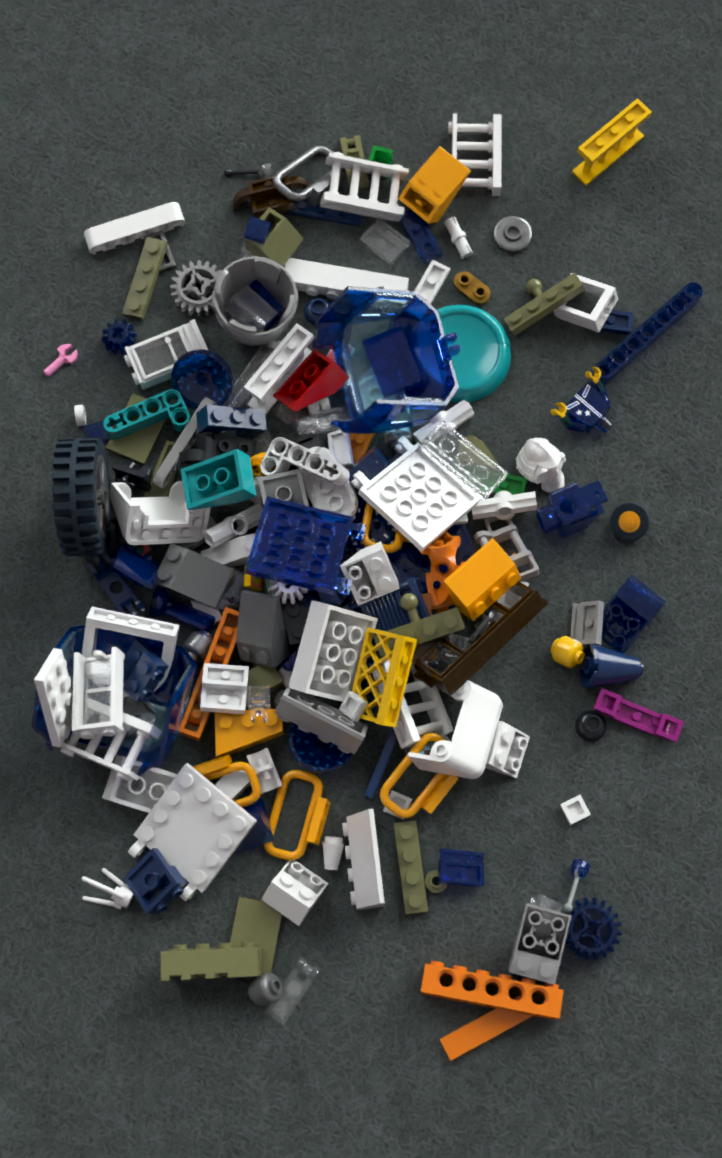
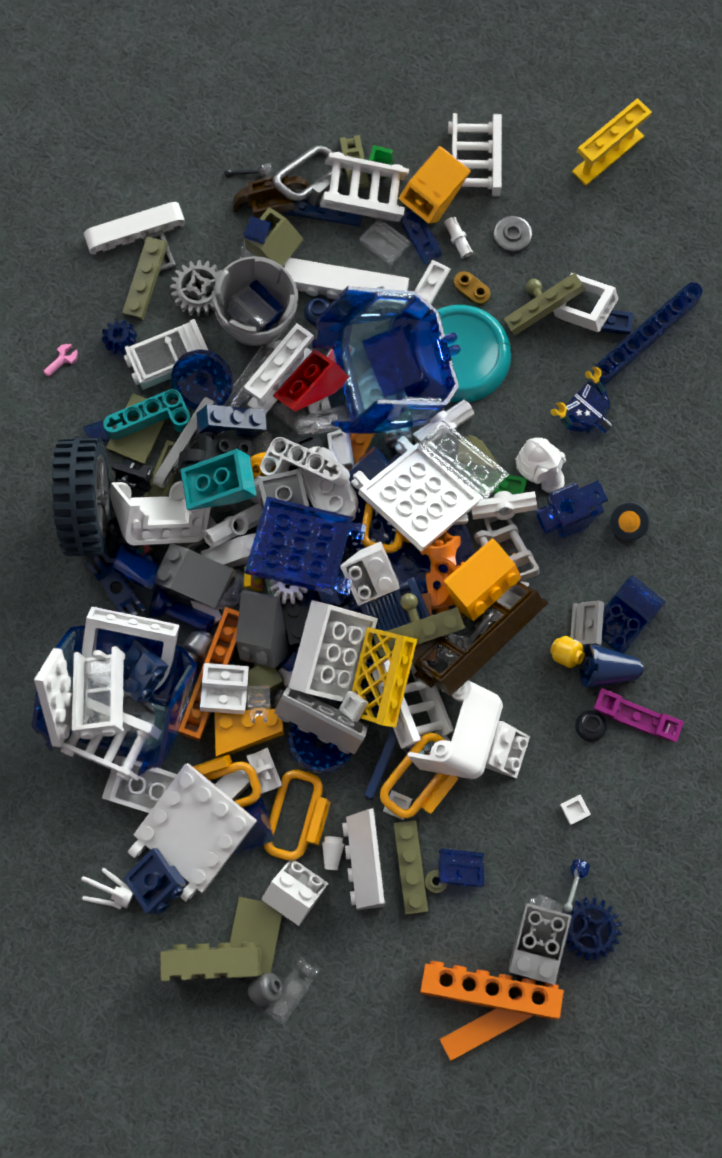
(80, 415): white tile -> none

